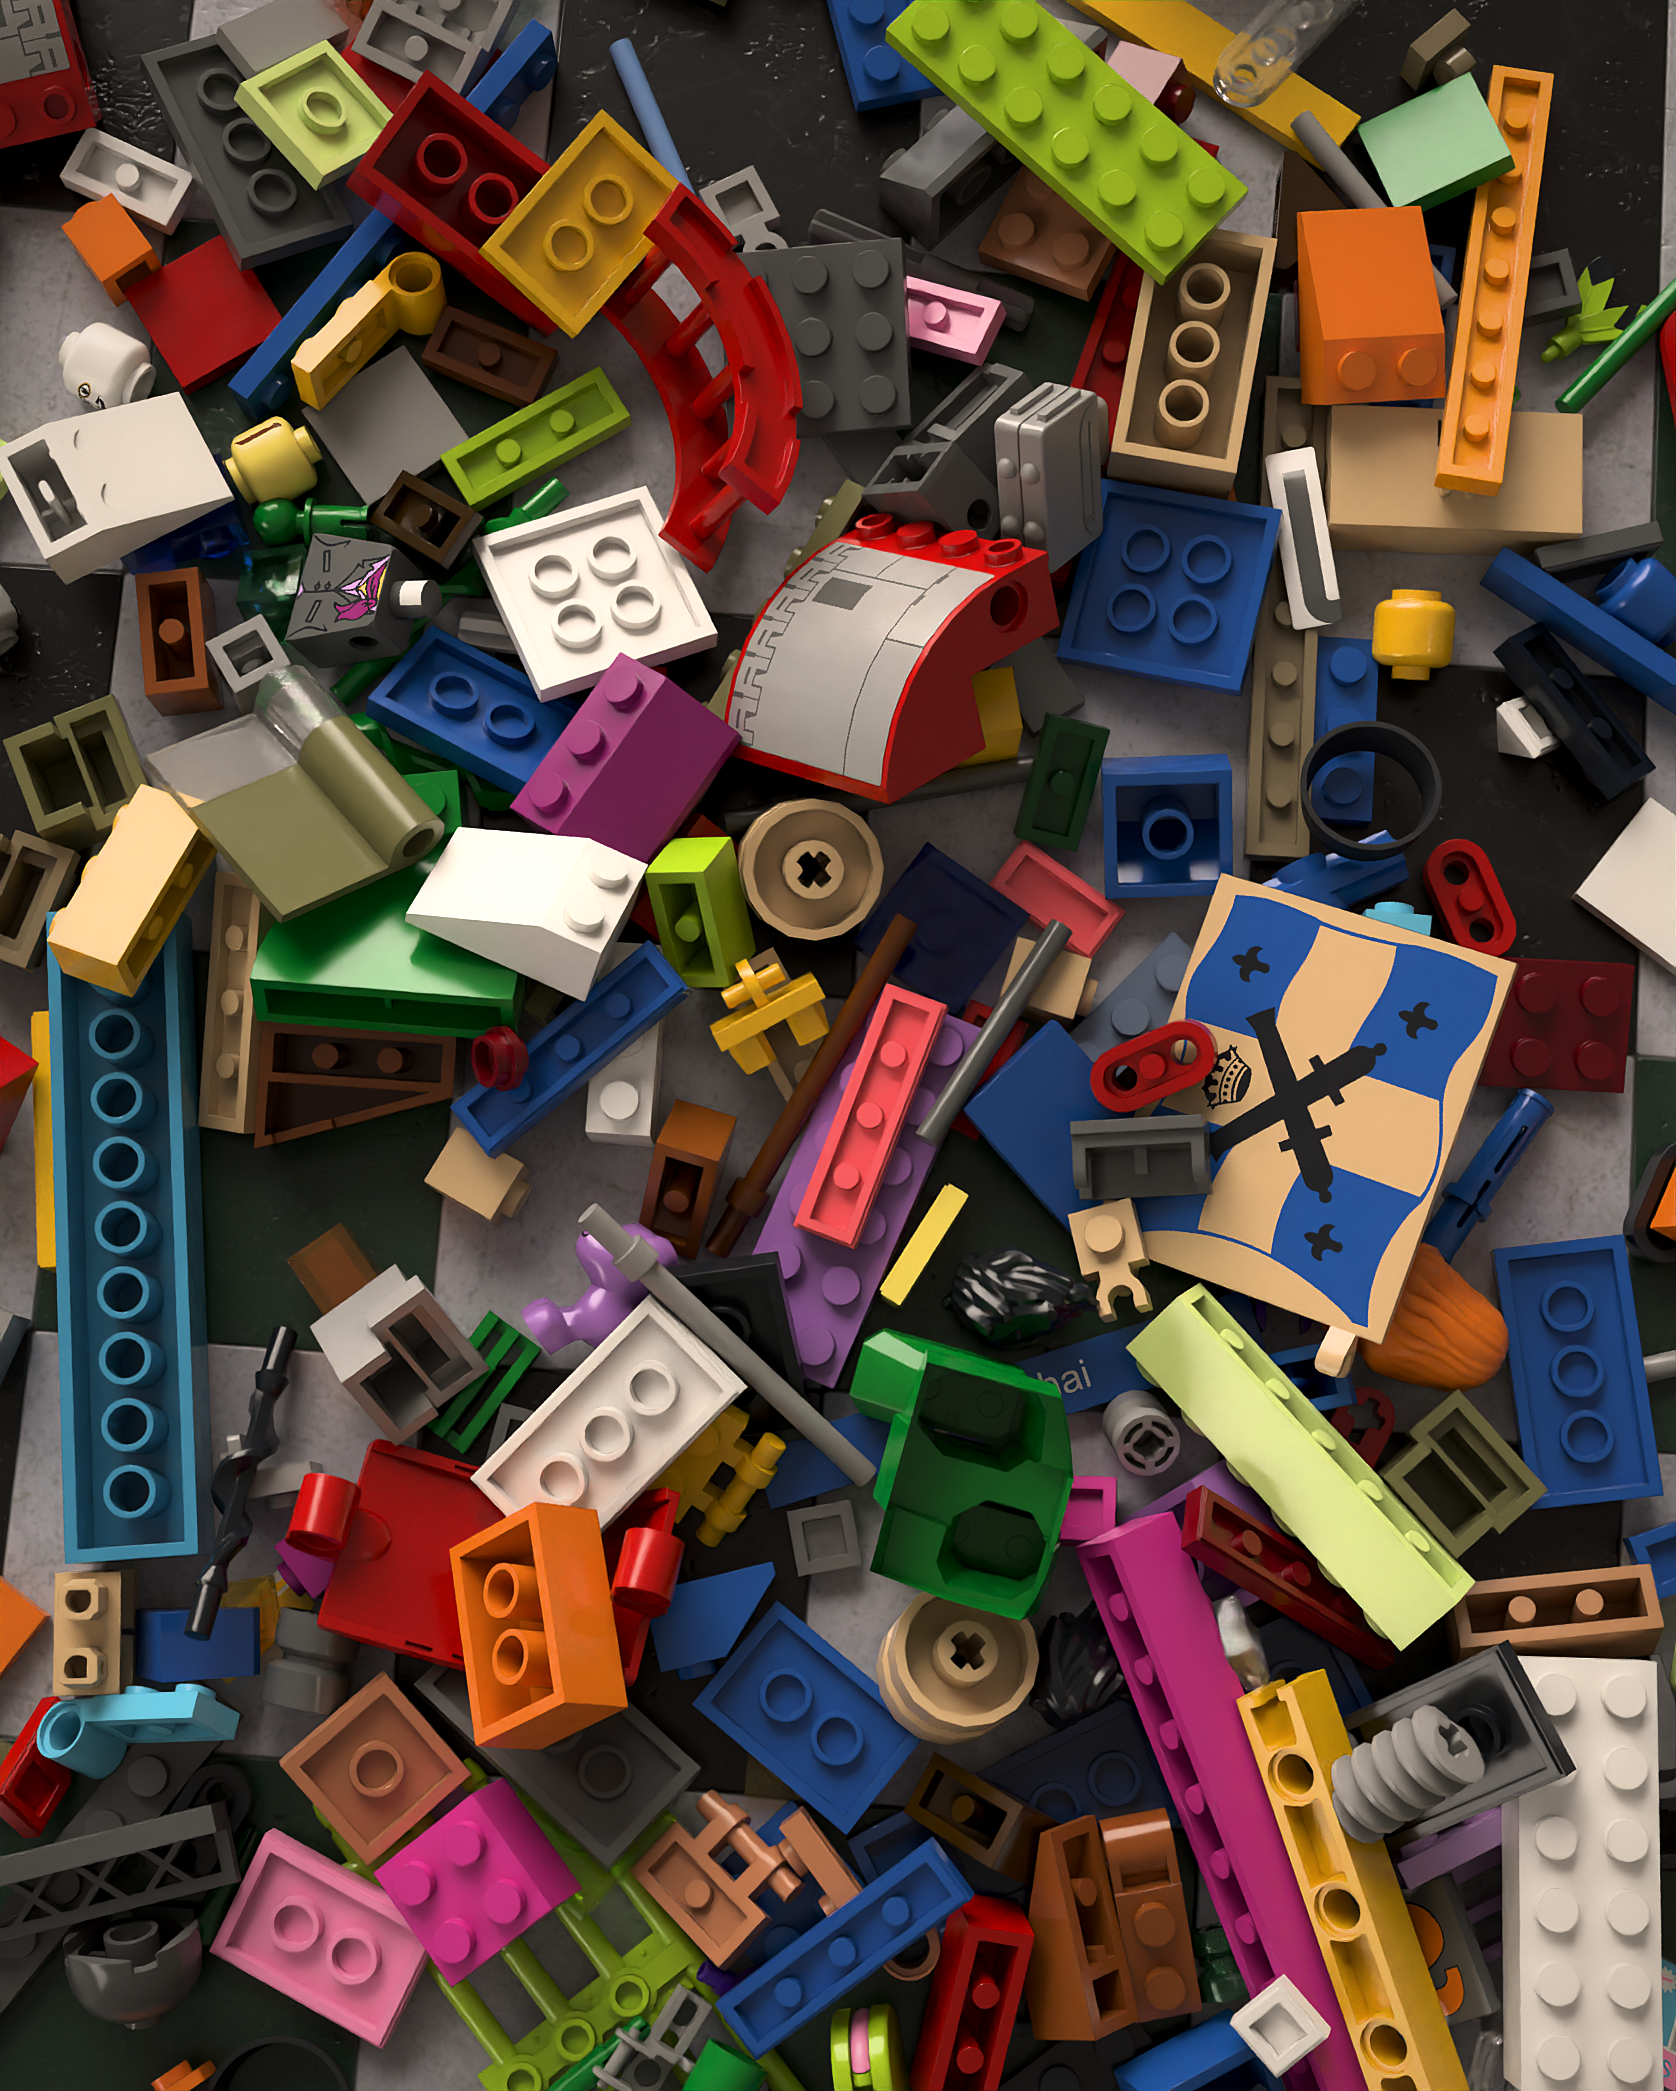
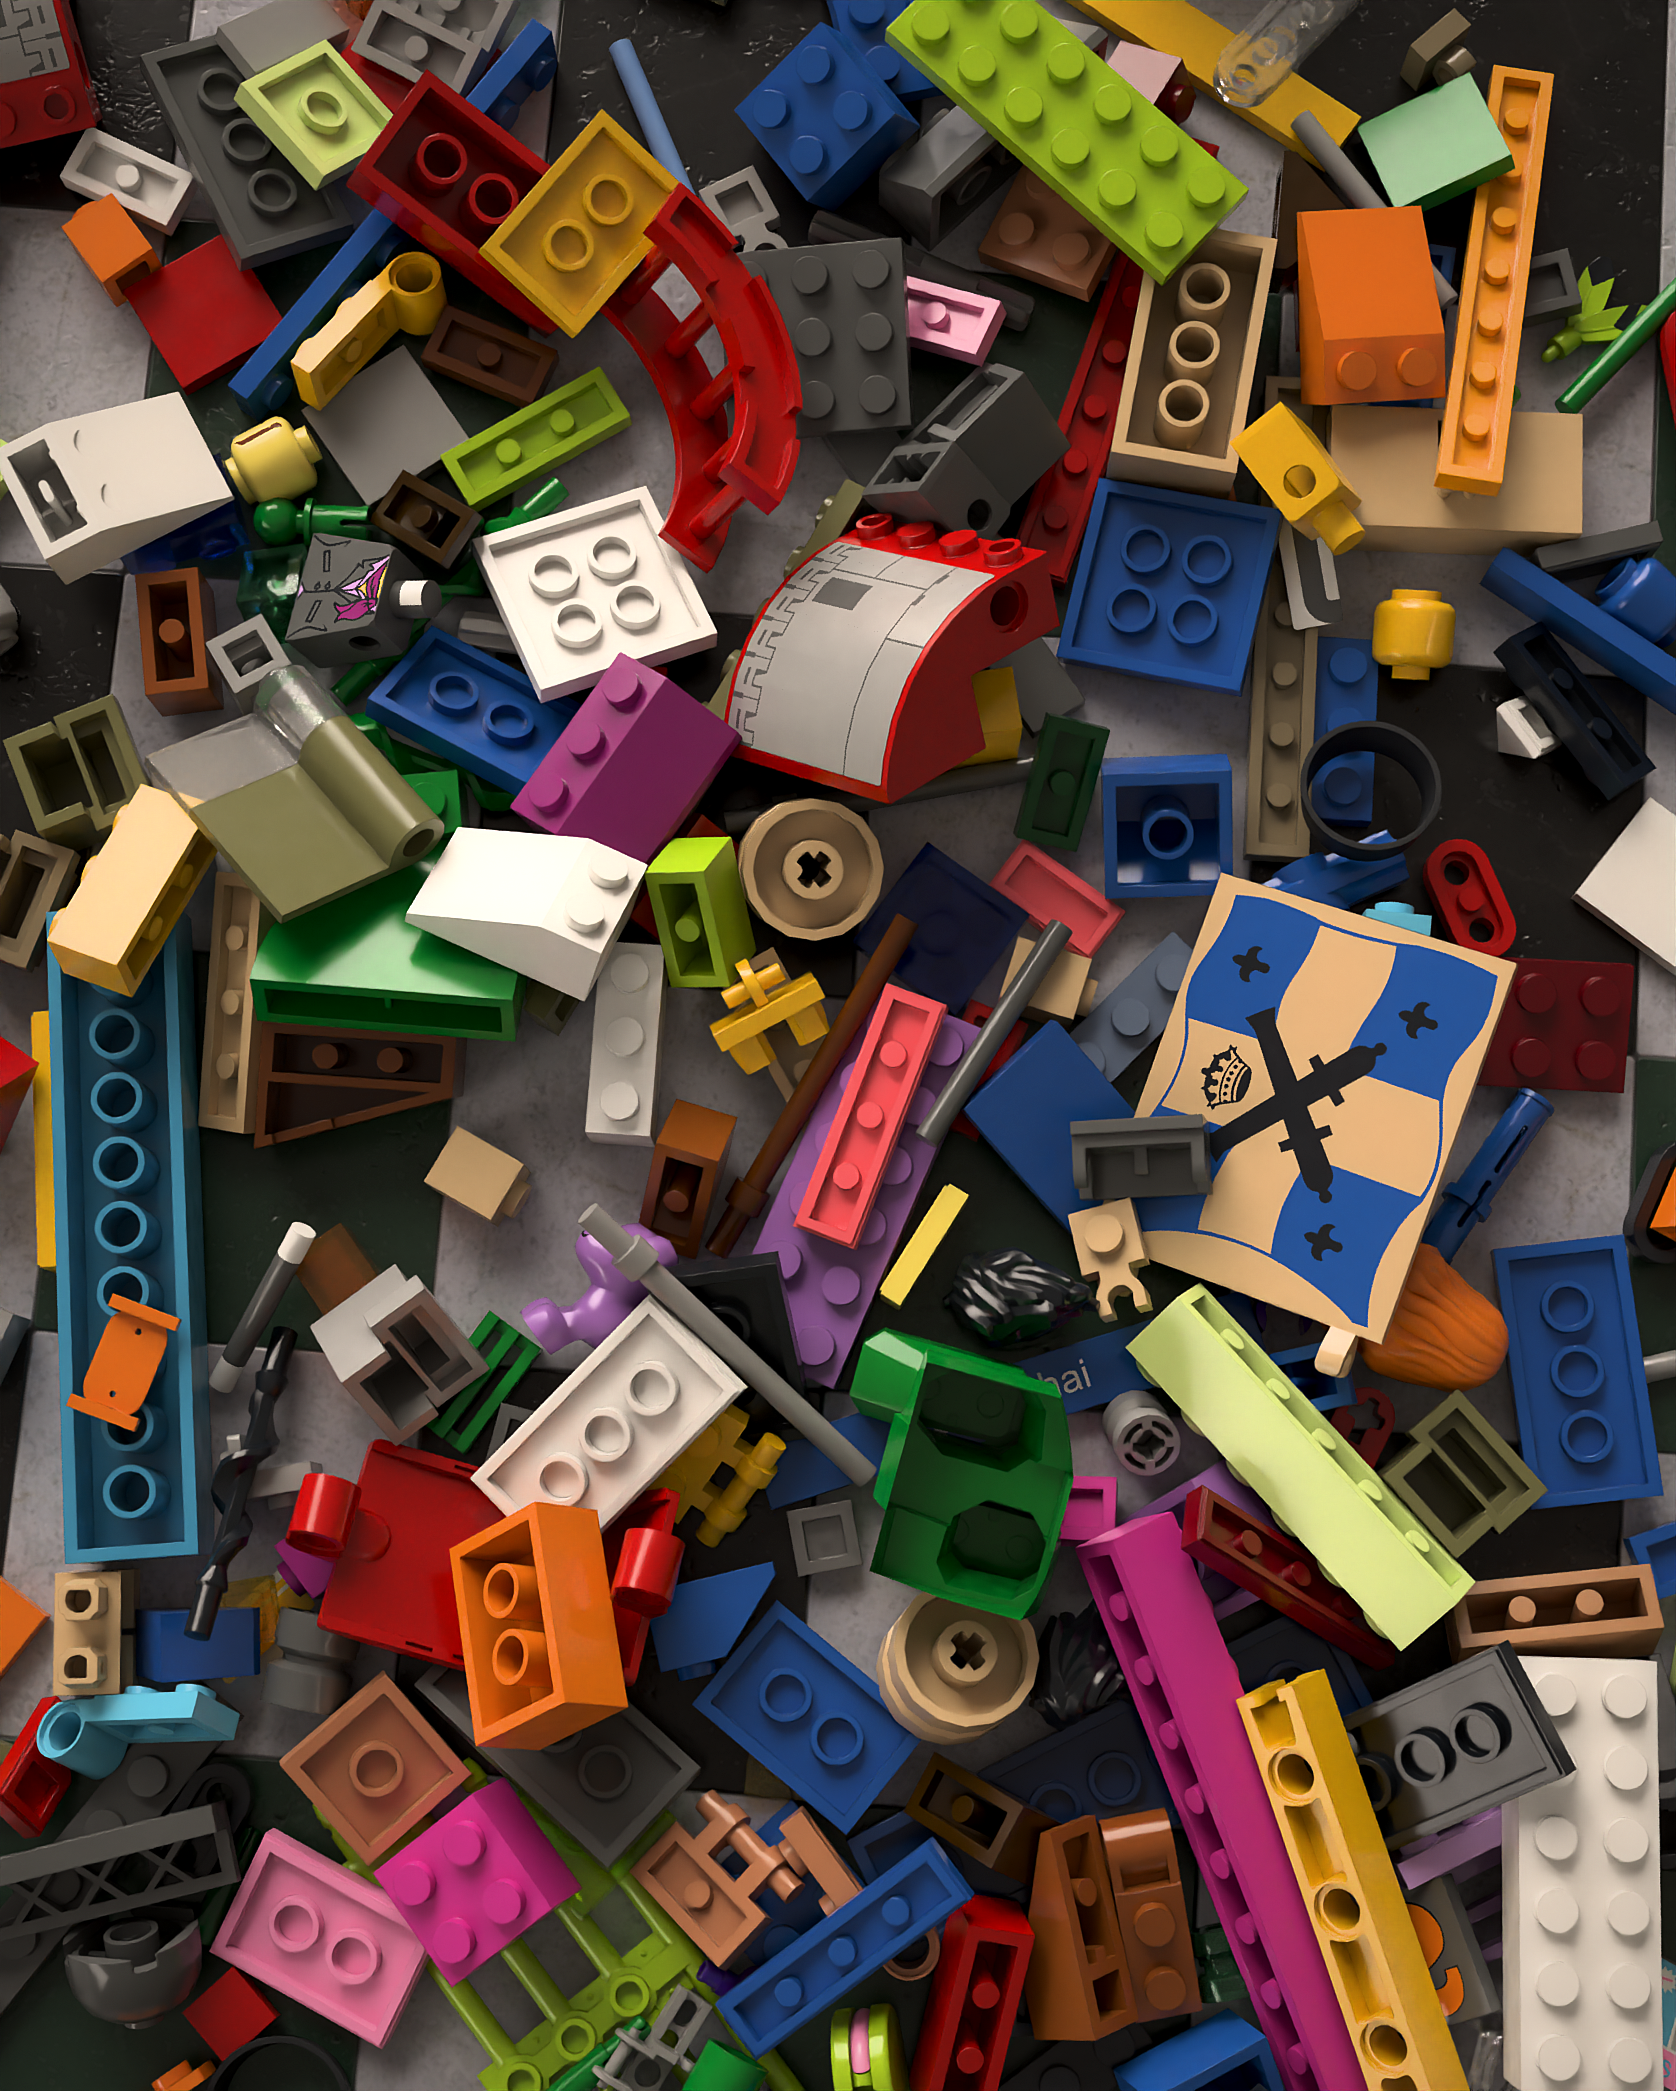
(106, 367): white head -> none
(124, 1363): none -> orange piece
(231, 2013): none -> red tile
(262, 1307): none -> dark grey bar
(499, 1058): dark red plate -> none
(575, 1048): blue tile -> none
(826, 117): none -> blue brick
(1051, 470): light grey piece -> none
(1155, 1064): red plate -> none
(1241, 1642): clear tile -> none
(1280, 2026): white tile -> none
(1301, 478): none -> yellow torso
(1403, 1774): light grey piece -> none

